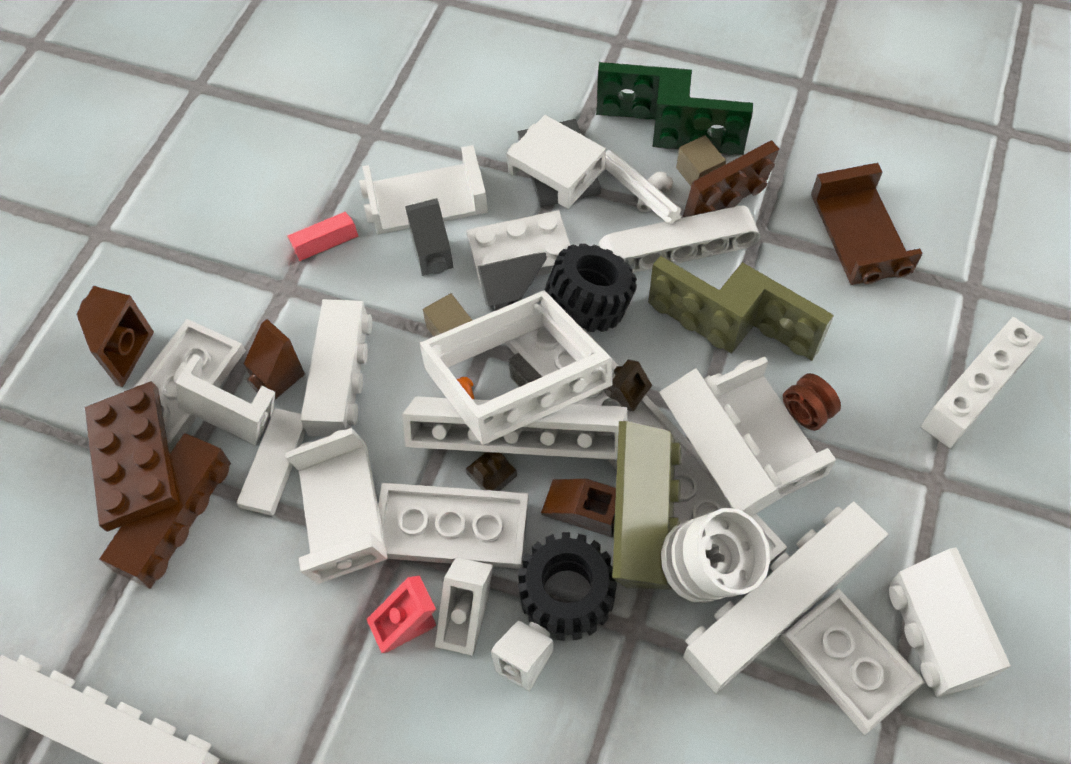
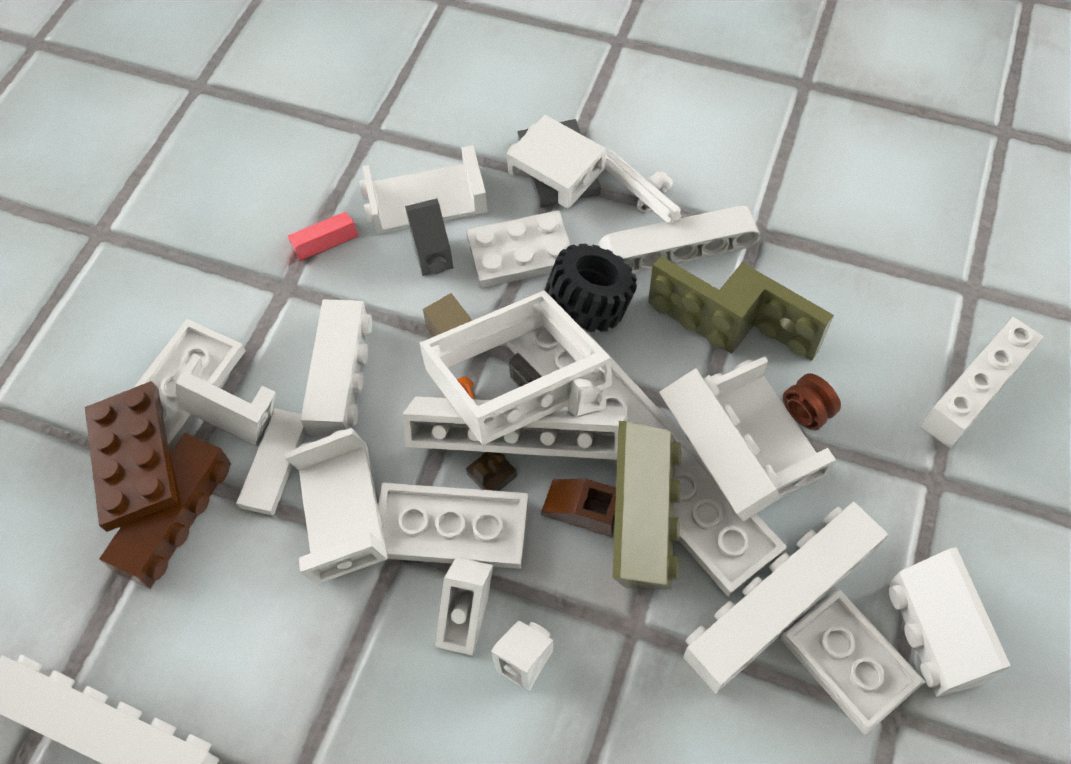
(114, 331): reddish brown slope -> none
(272, 361): reddish brown slope -> none
(403, 615): coral slope -> none
(509, 278): dark grey slope -> none
(574, 556): black tyre -> none
(585, 398): none -> white tile
(629, 385): dark brown tile -> none
(666, 98): dark green bracket -> none
(698, 159): dark tan brick -> none
(715, 556): white wheel -> none
(732, 181): reddish brown plate -> none
(861, 225): reddish brown panel -> none

